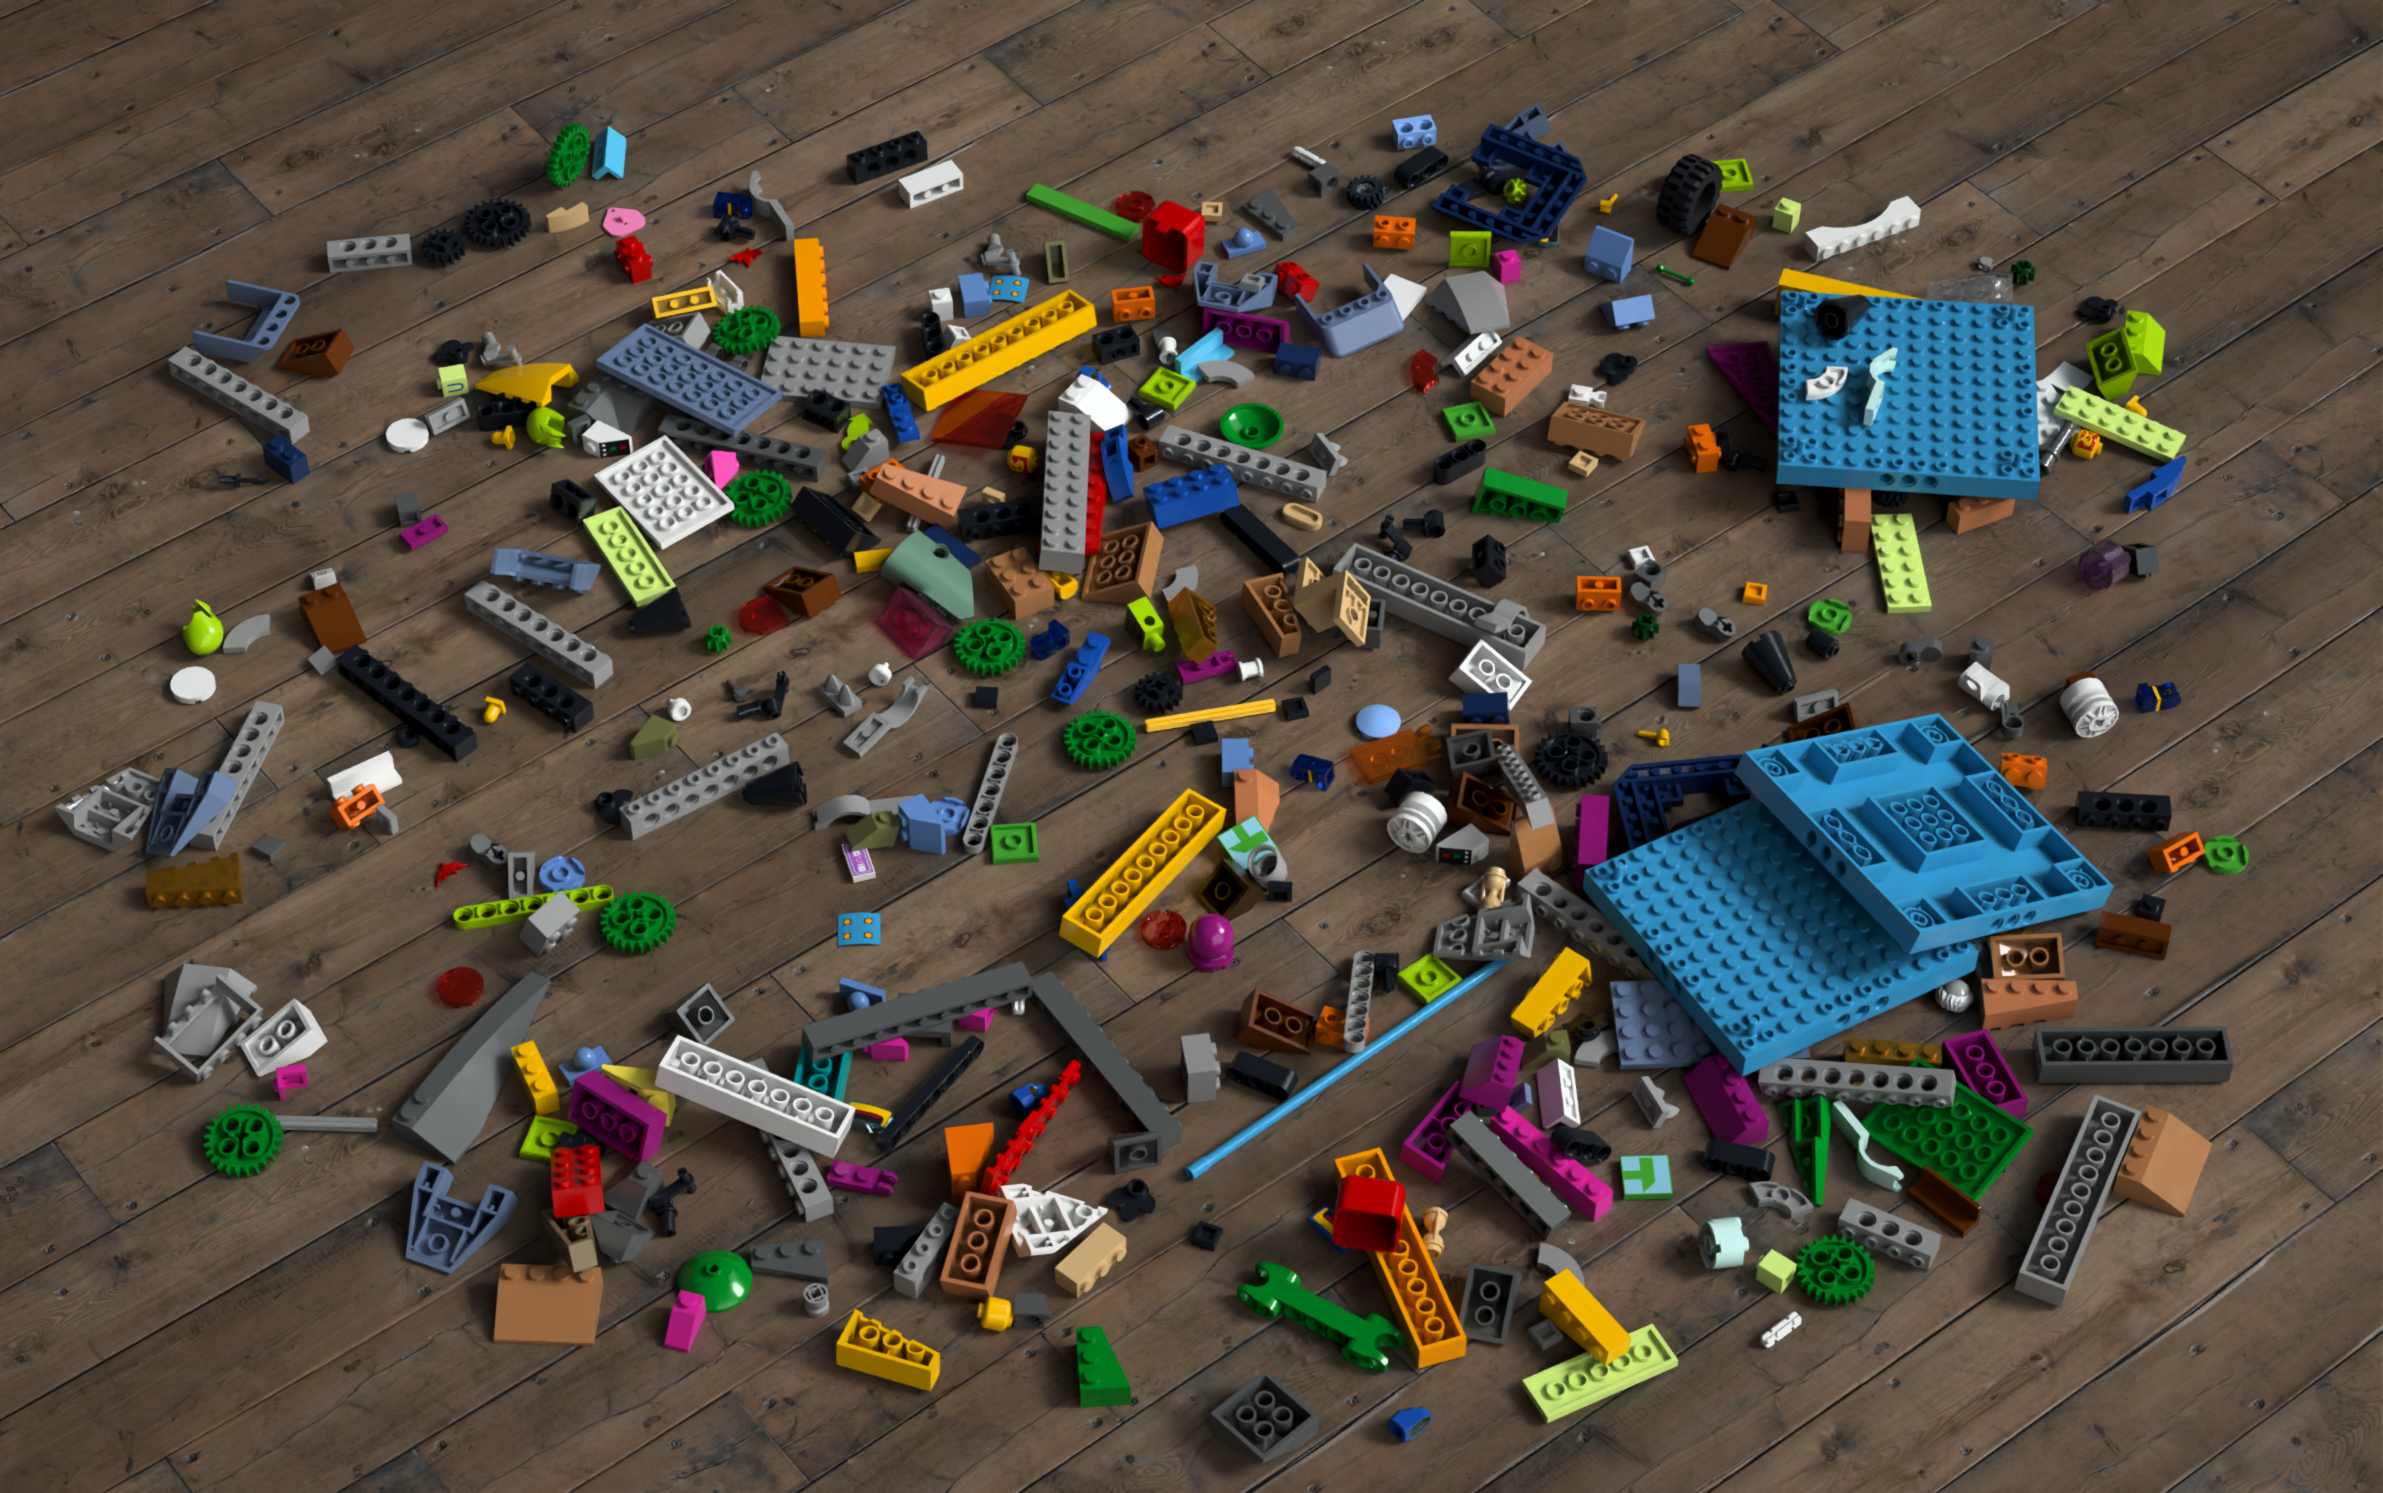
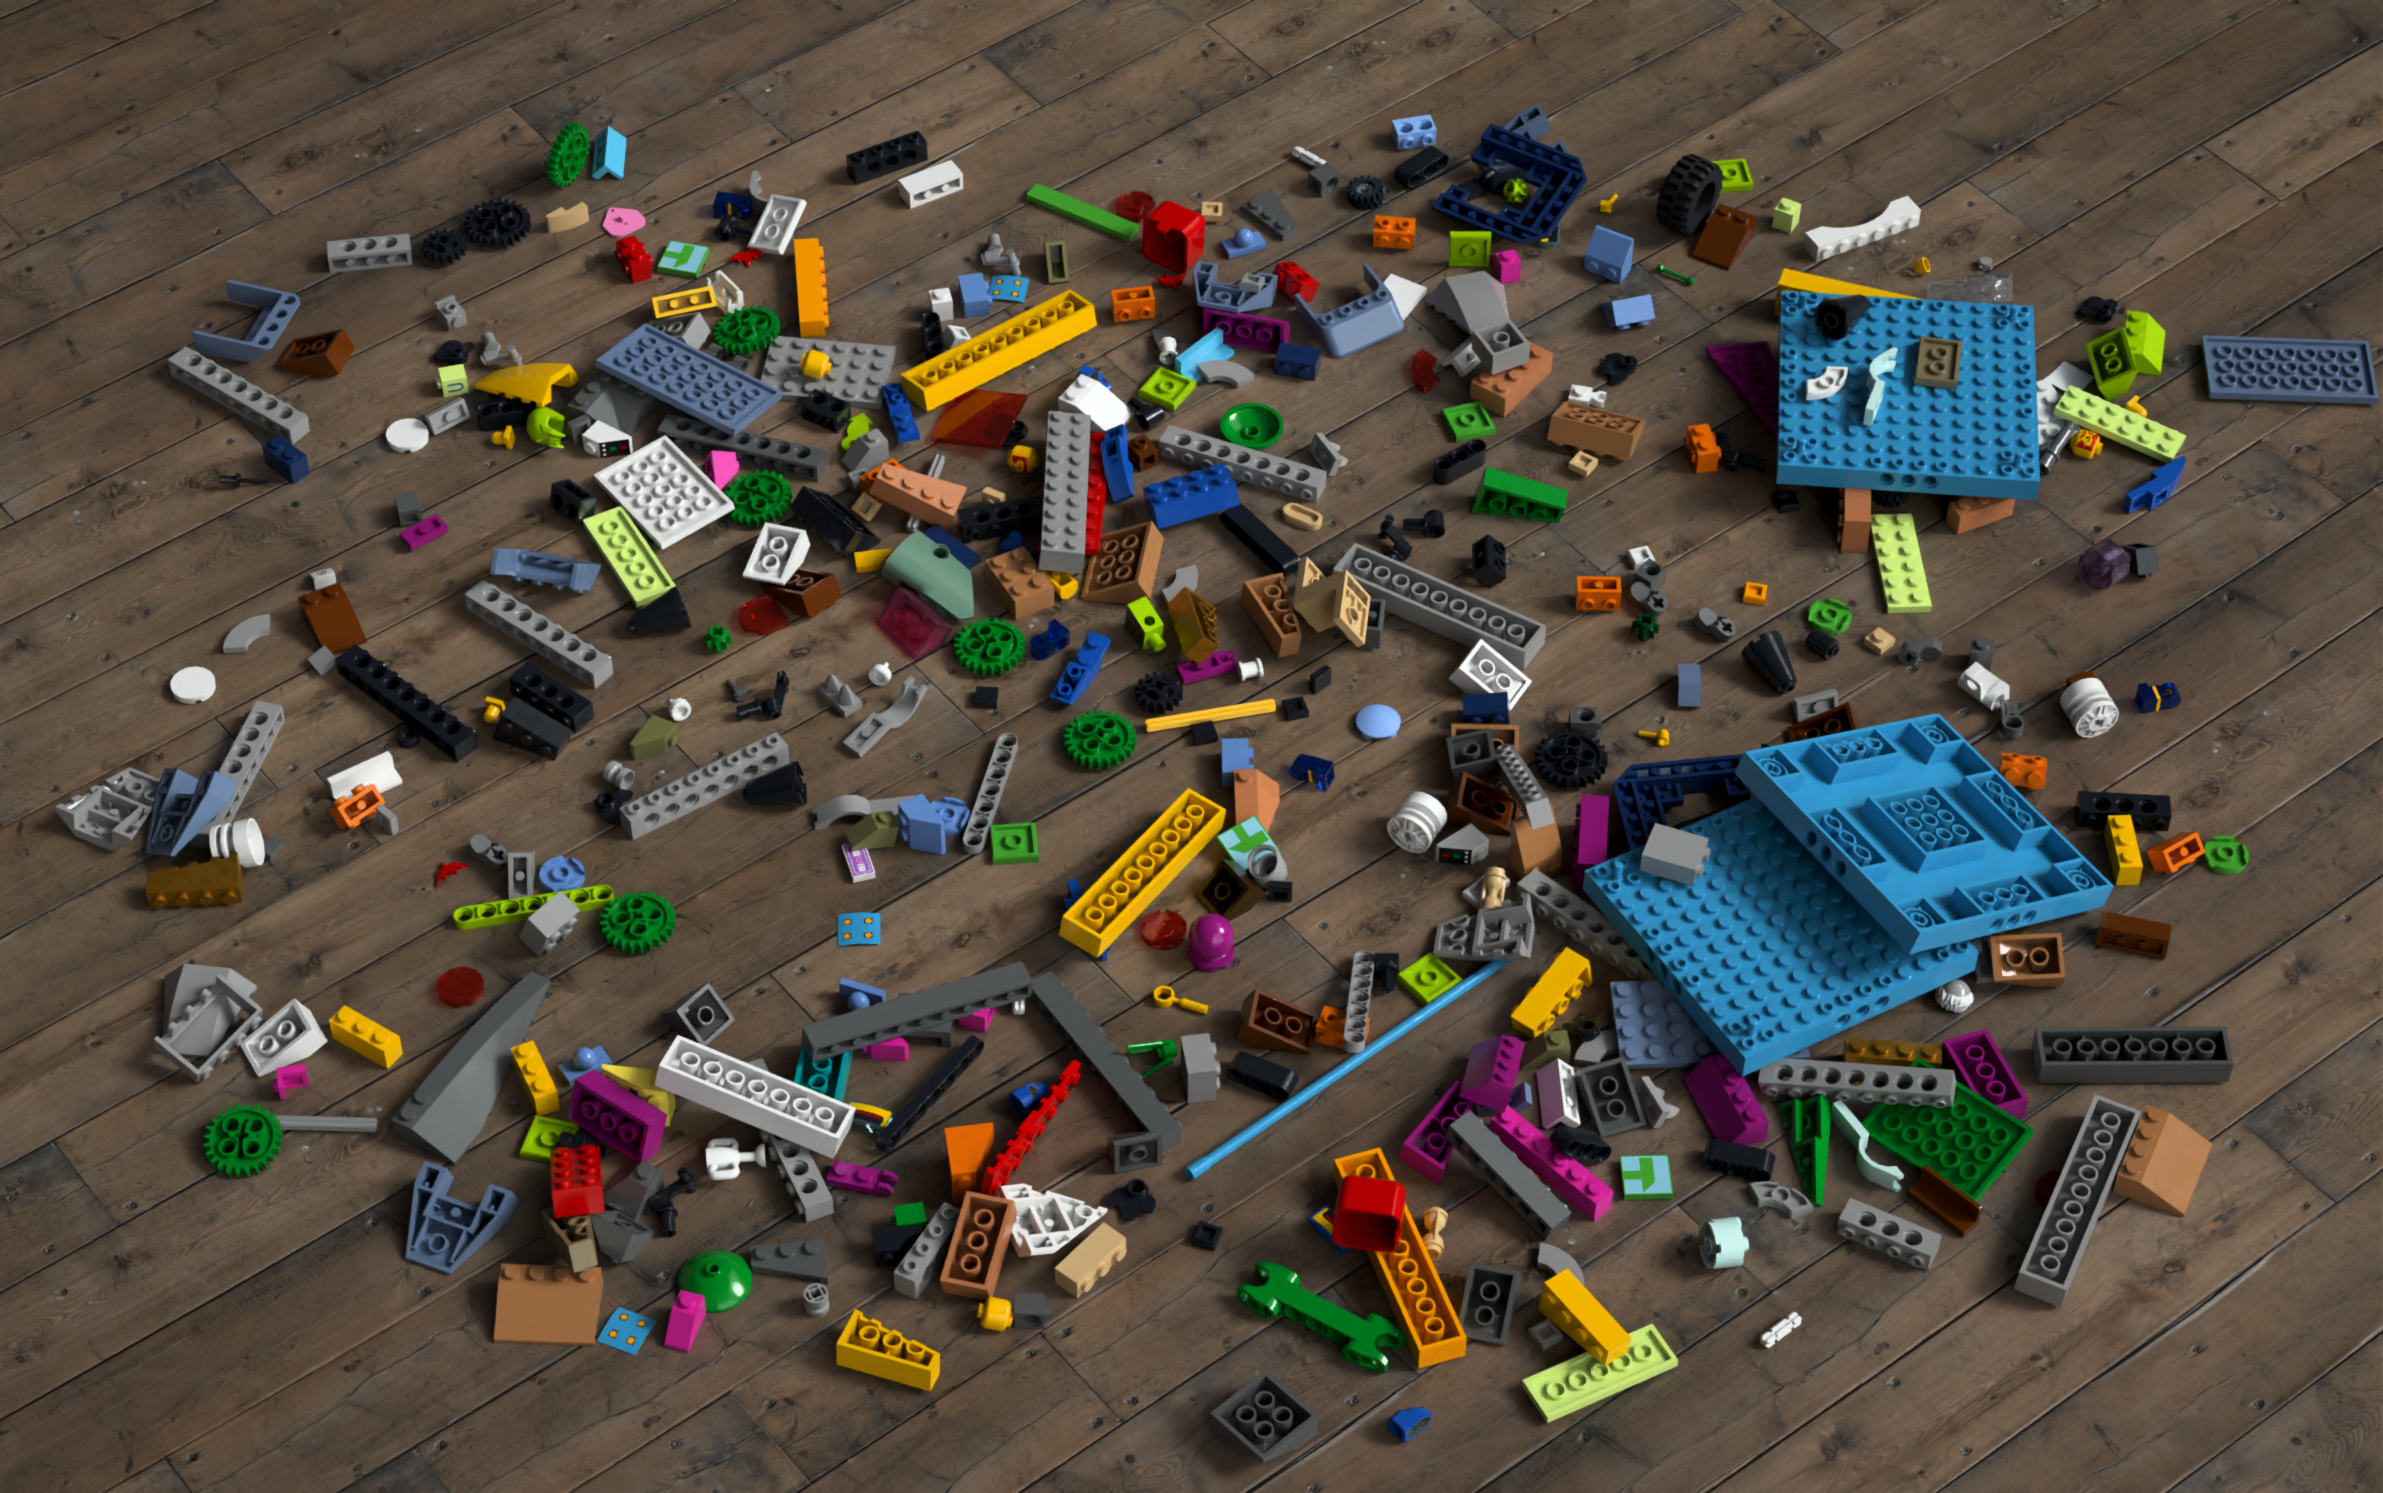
(204, 631): lime helmet -> none
(241, 838): none -> white wheel
(366, 1037): none -> yellow brick
(450, 313): none -> light grey brick
(531, 730): none -> black wedge
(618, 775): none -> light grey wheel
(626, 1330): none -> dark azure sticker
(683, 259): none -> tile
(722, 1158): none -> white piece
(777, 224): none -> white tile
(777, 554): none -> white slope
(815, 364): none -> yellow head
(909, 1215): none -> green brick
(1014, 540): none -> blue rock
(1099, 1371): green wedge -> none
(1115, 344): black brick -> none
(1162, 1049): none -> green plant
(1185, 1003): none -> yellow piece
(1403, 750): clear orange tile -> none
(1408, 781): black arch -> none
(1500, 346): none -> light grey brick
(1501, 617): light grey piece -> none
(1610, 1097): none -> dark grey slope
(1675, 854): none -> light grey brick
(1775, 1271): yellowish green brick -> none
(1837, 1265): green gear -> none
(1879, 641): none -> tan plate
(1921, 266): none -> yellow hinge
(1938, 362): none -> dark tan tile
(2023, 272): dark green gear -> none
(2024, 1001): nougat wedge -> none
(2123, 850): none -> yellow brick
(2151, 907): black plate -> none
(2289, 369): none -> sand blue plate

